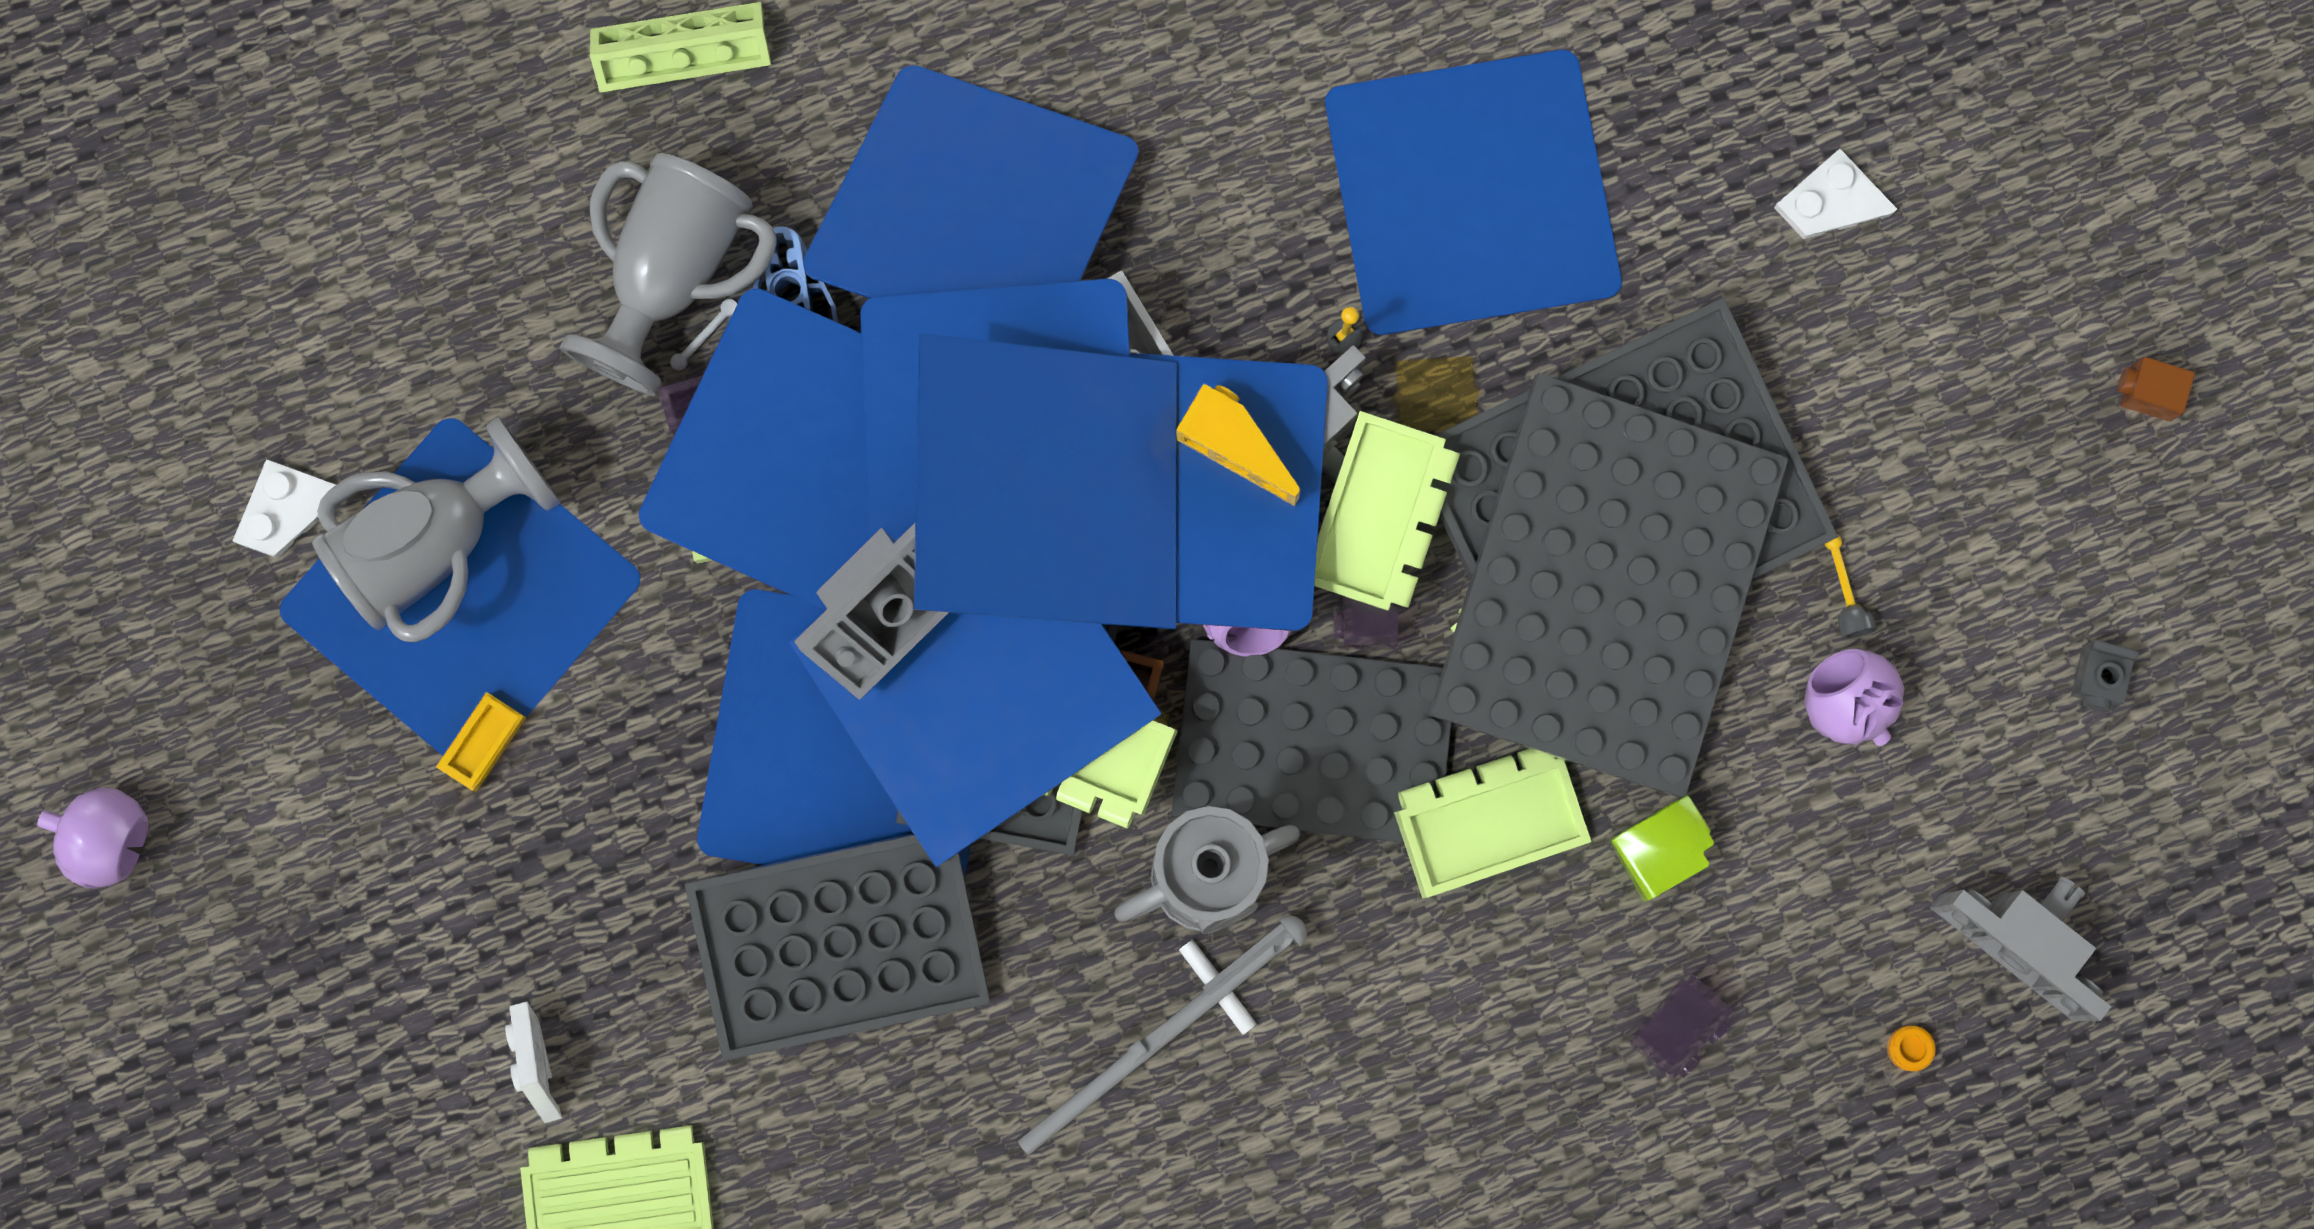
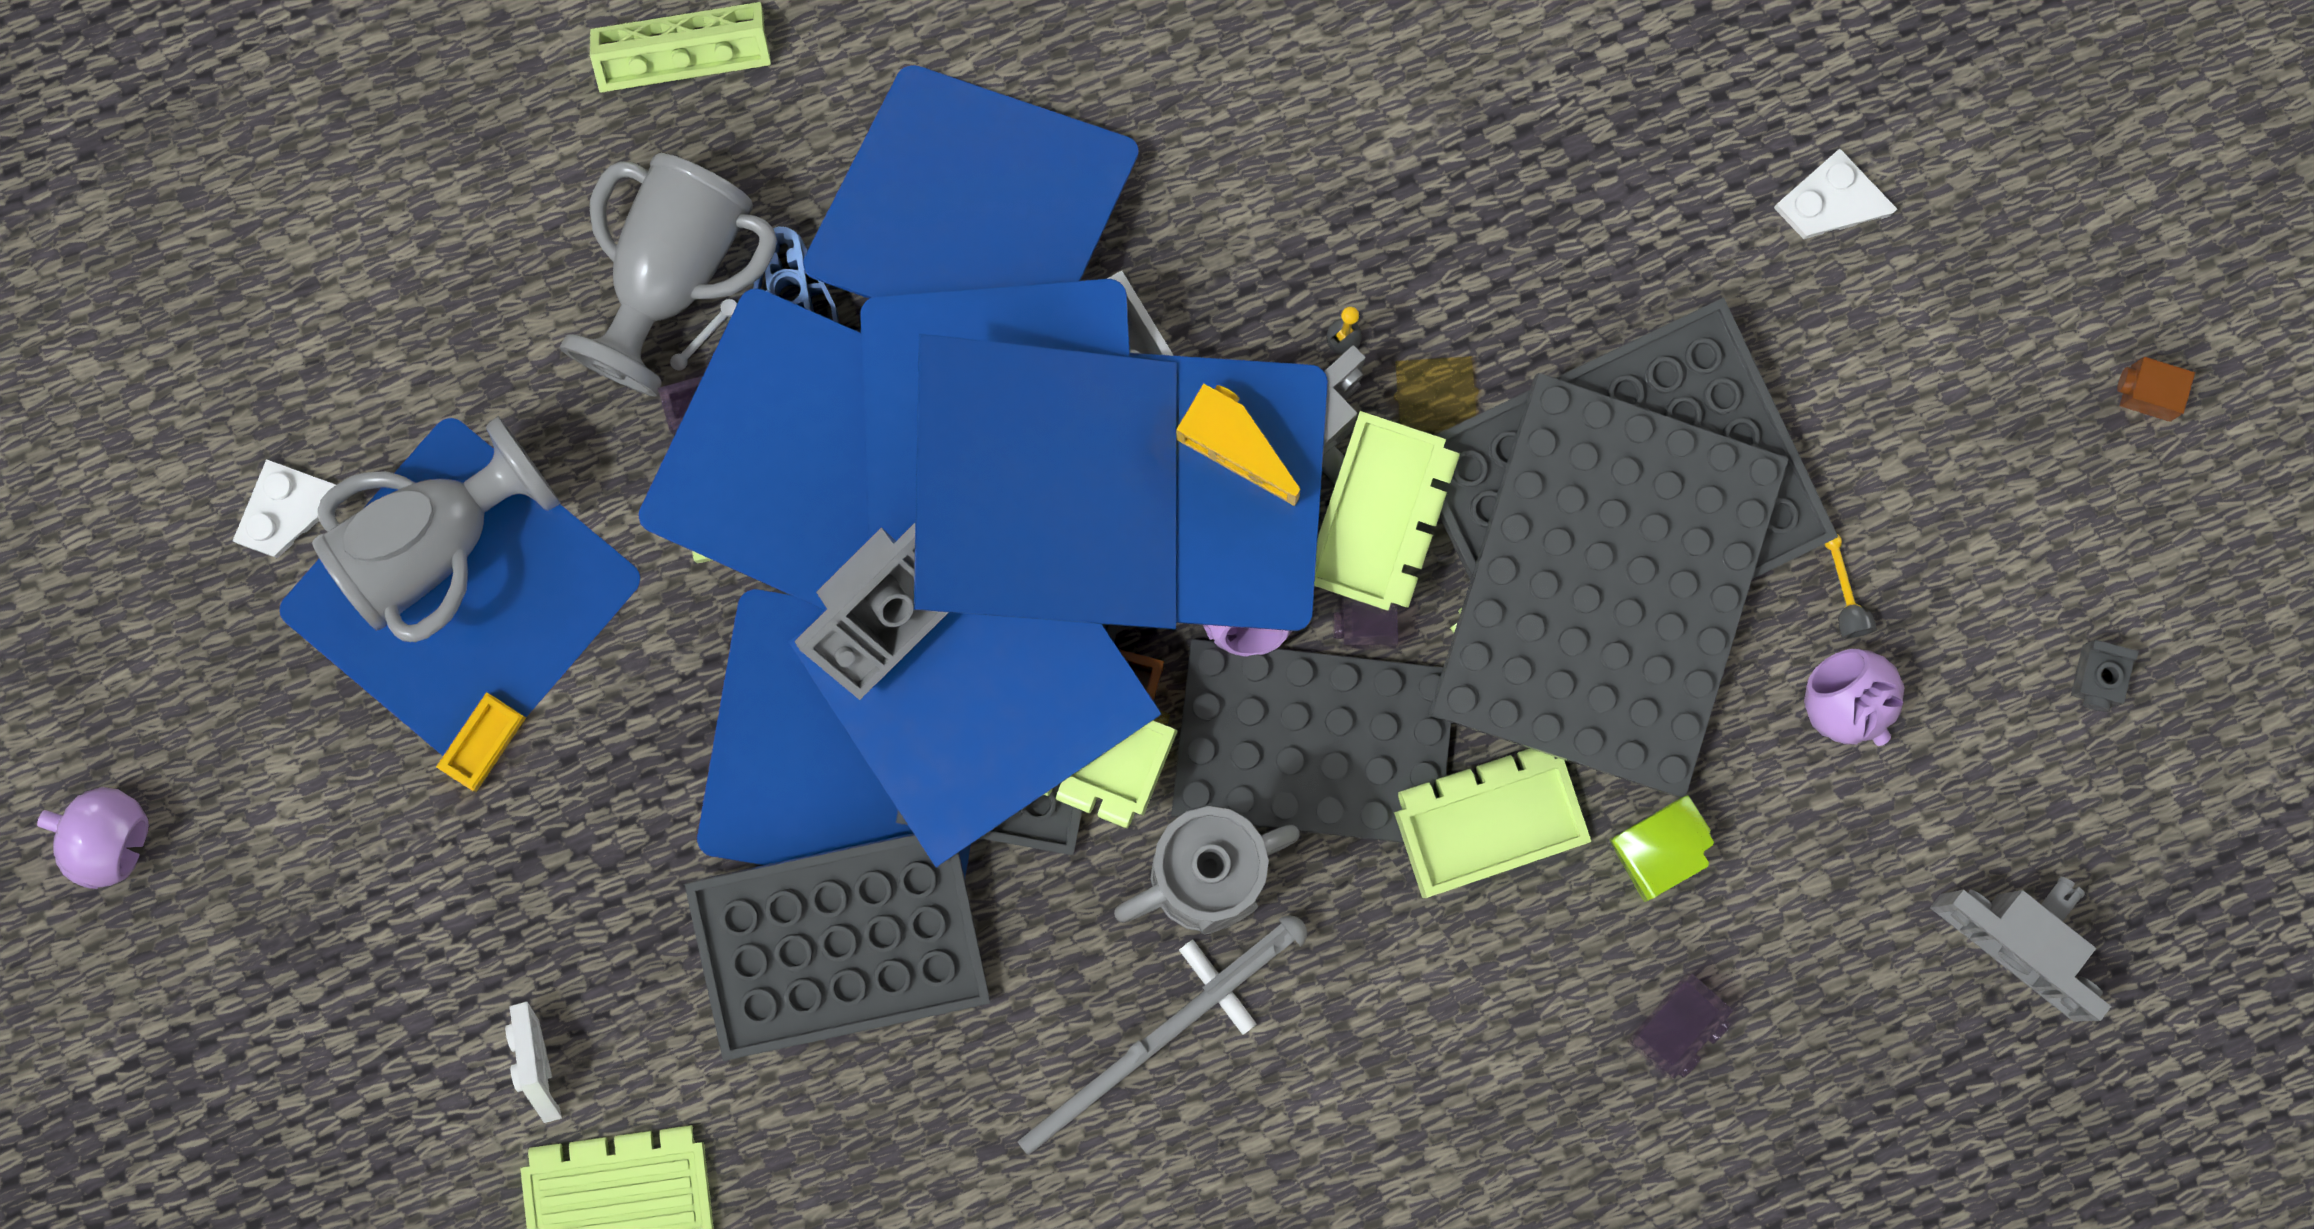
(1472, 192): blue piece -> none
(1911, 1048): light orange tile -> none

